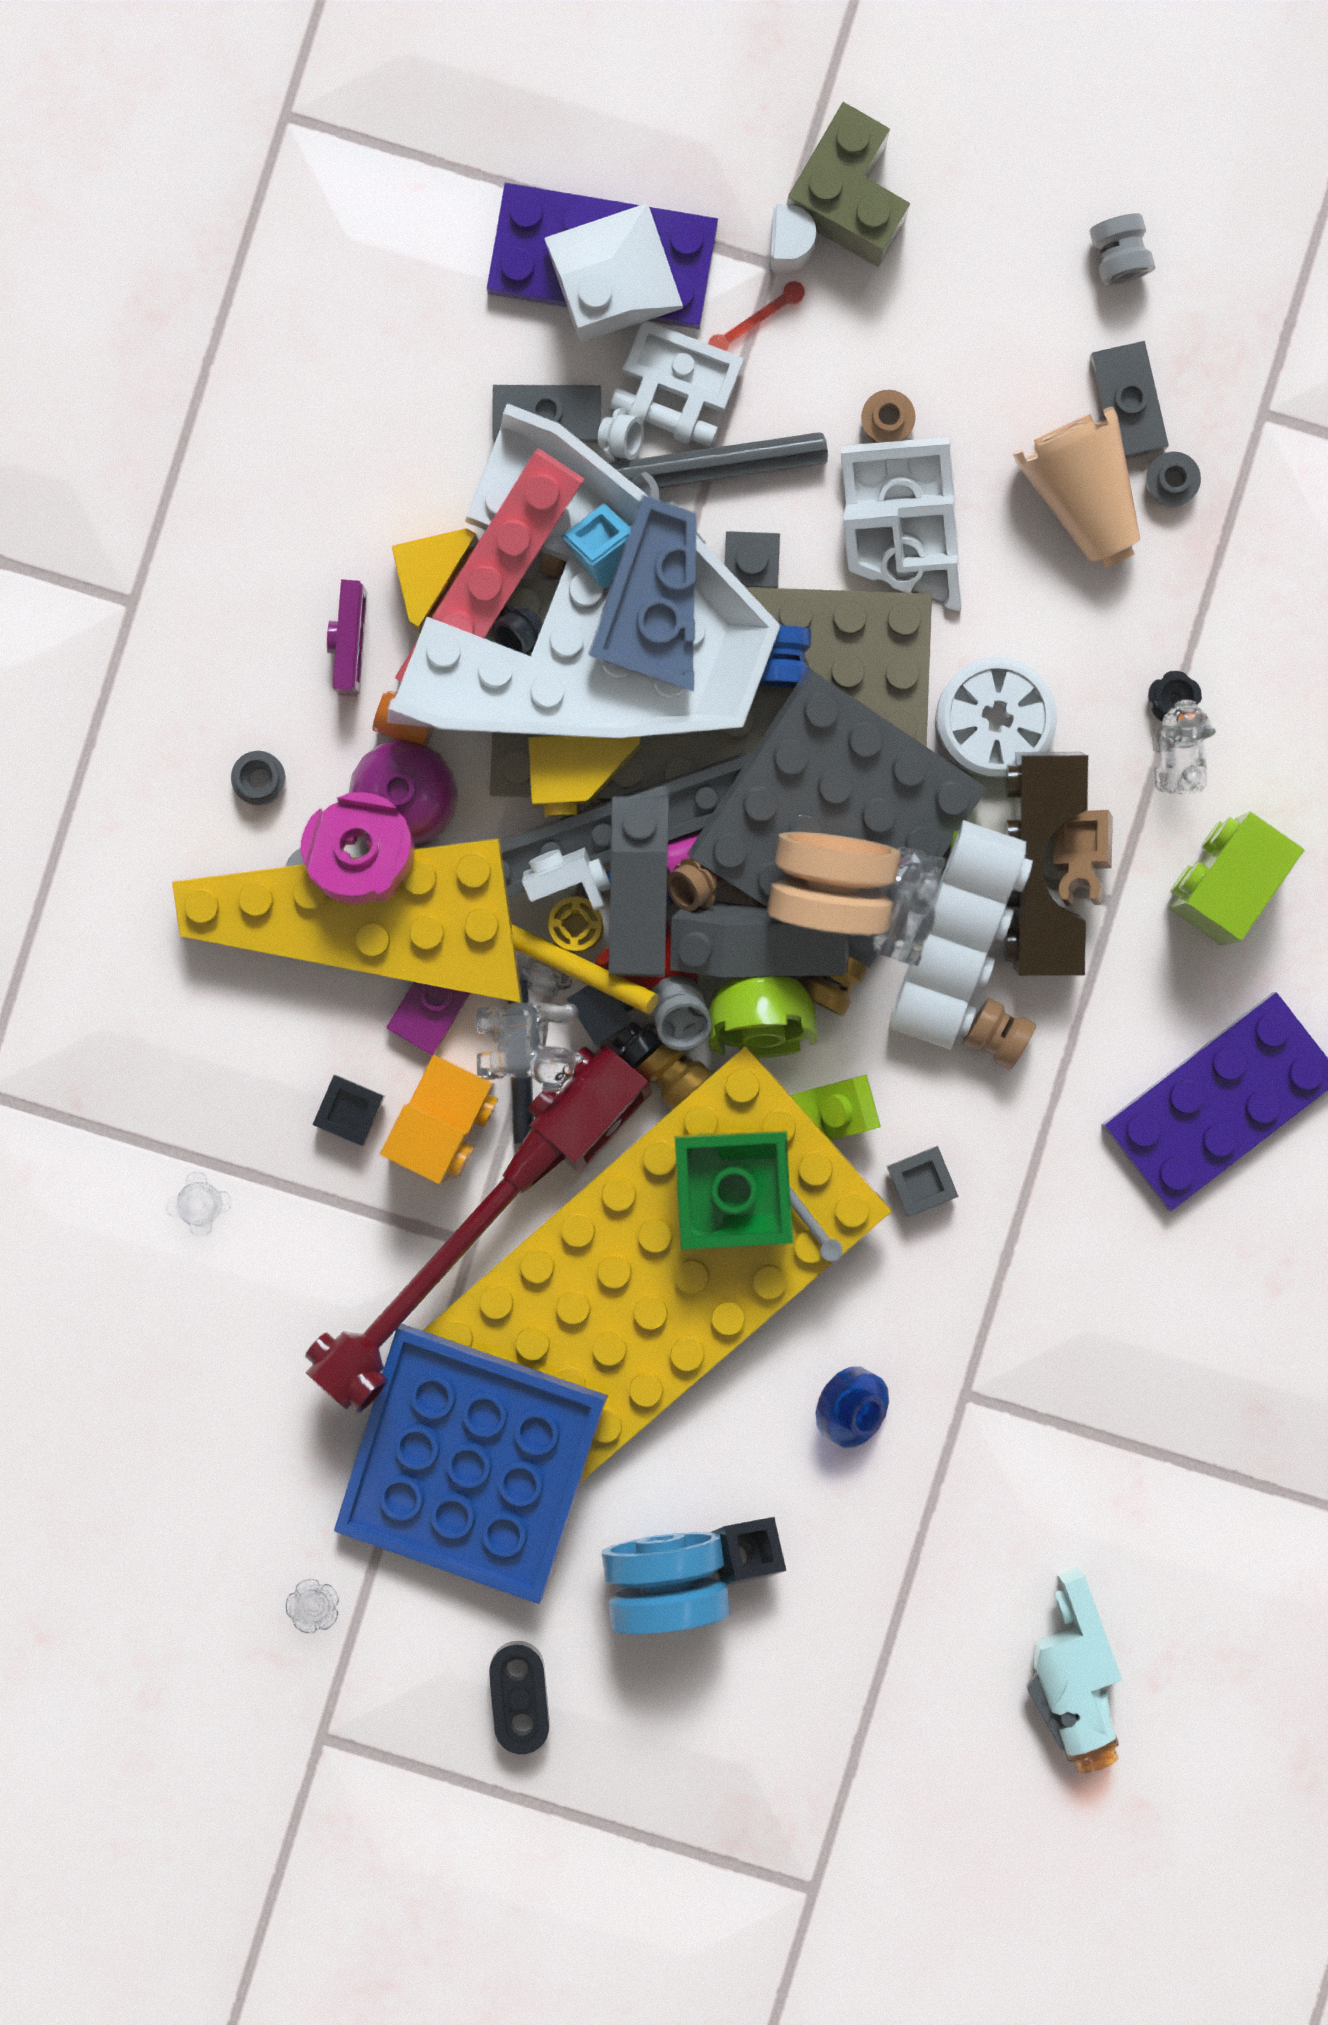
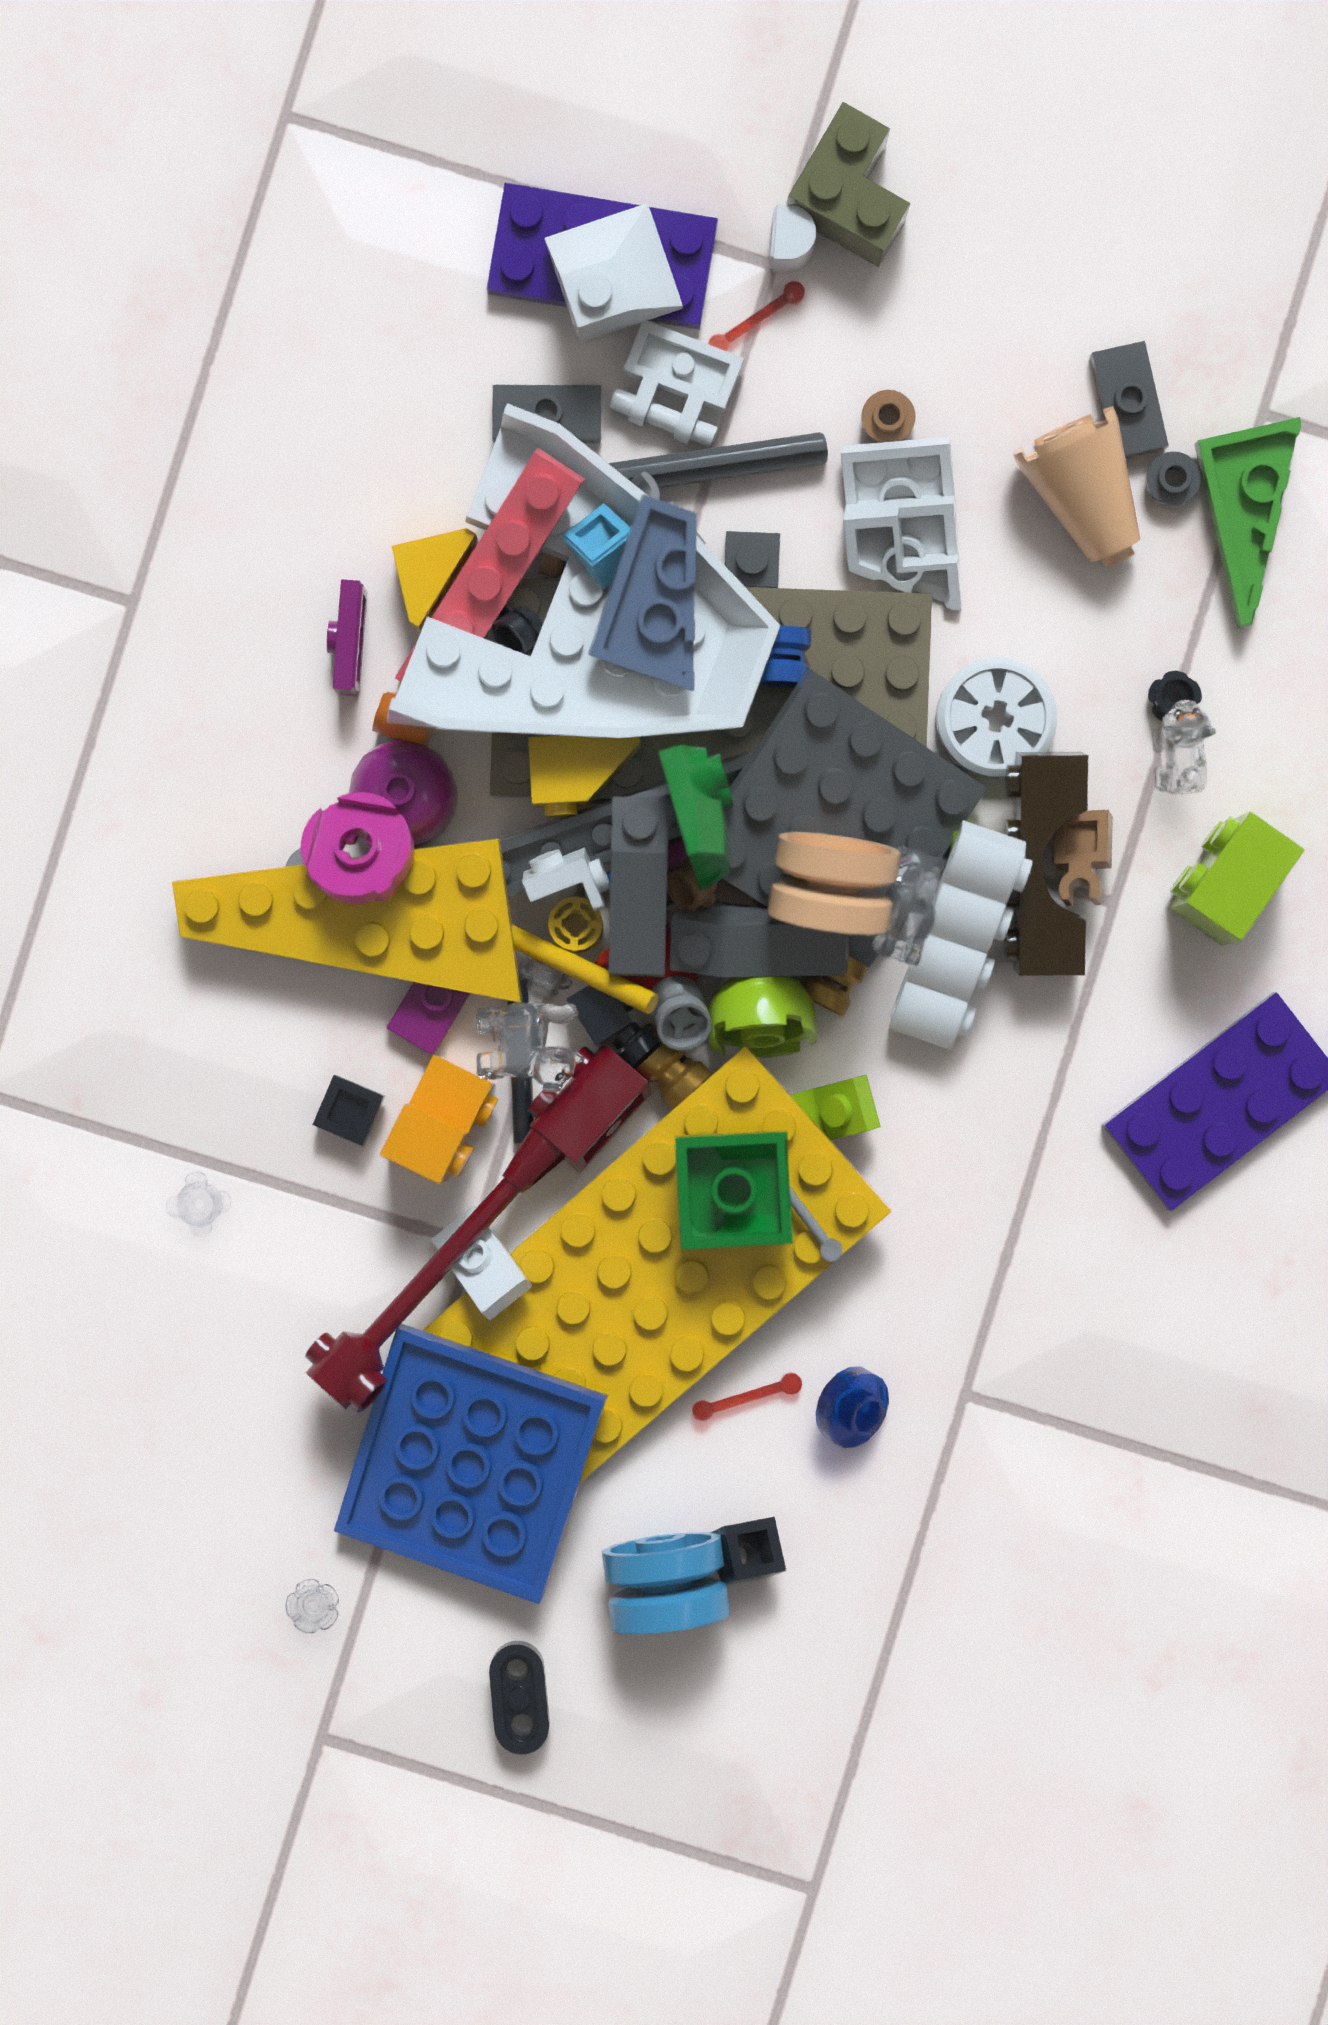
(241, 777): dark grey plate -> none
(486, 1270): none -> white plate
(621, 436): white plate -> none
(699, 798): none -> green slope
(789, 1383): none -> clear red hinge
(922, 1181): dark grey plate -> none
(990, 1024): medium nougat wheel -> none
(1069, 1679): light aqua plate -> none
(1122, 249): light grey wheel -> none
(1244, 492): none -> bright green wing

